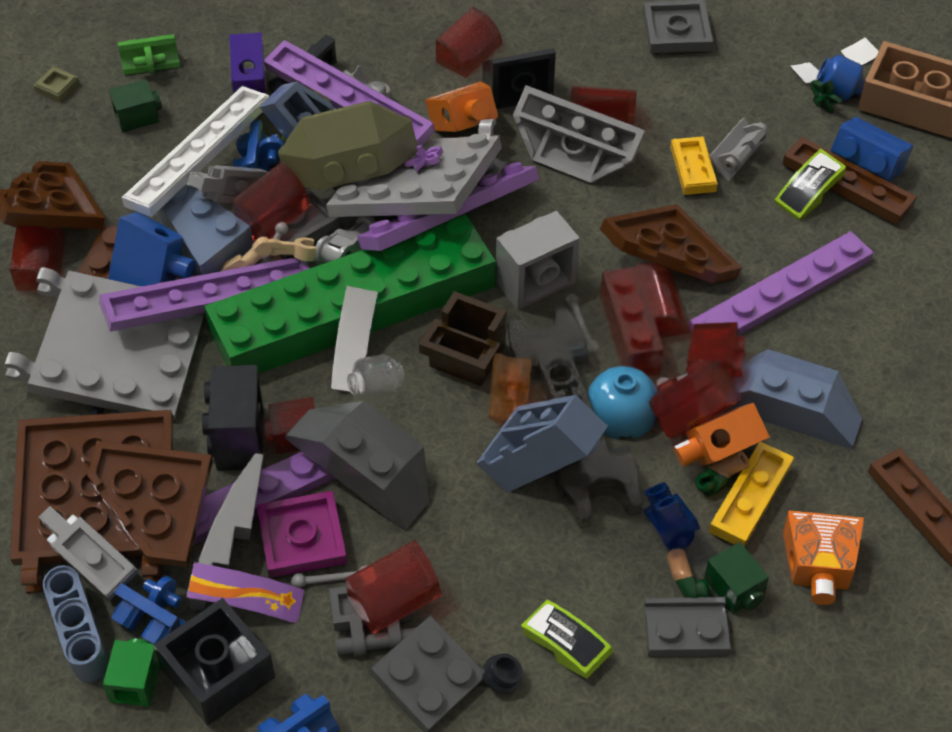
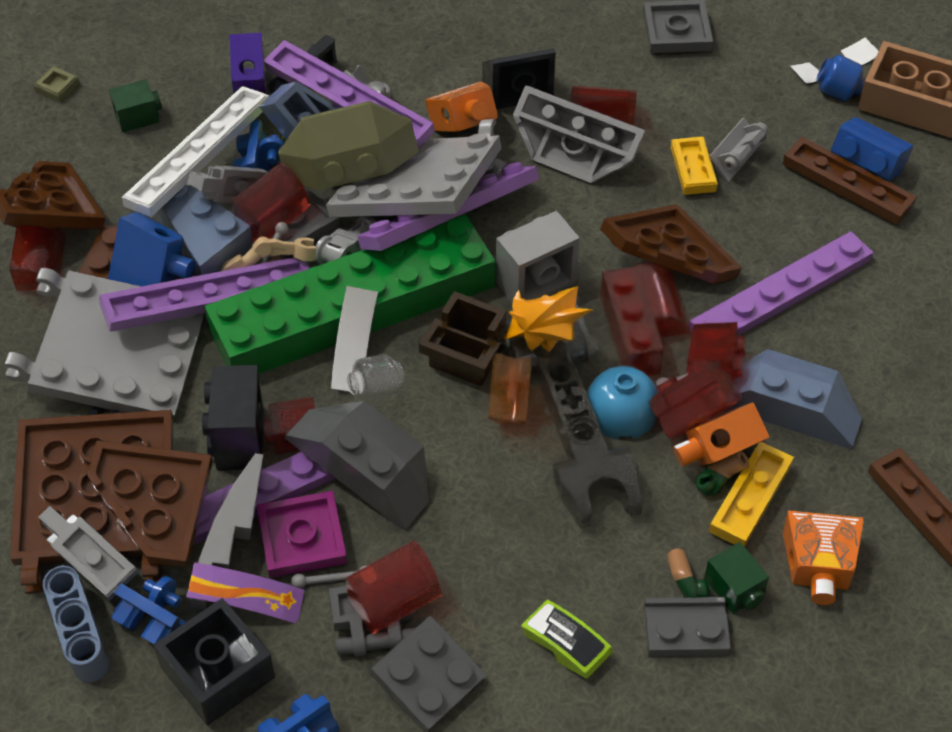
(131, 673): green brick -> none
(149, 54): bright green hips -> none
(425, 158): medium lavender plant -> none
(468, 42): clear red brick -> none
(502, 673): black plate -> none
(541, 440): sand blue wedge -> none
(545, 318): none -> light orange hair
(670, 517): clear blue hips -> none
(809, 184): slope -> none
(824, 95): dark green plant -> none

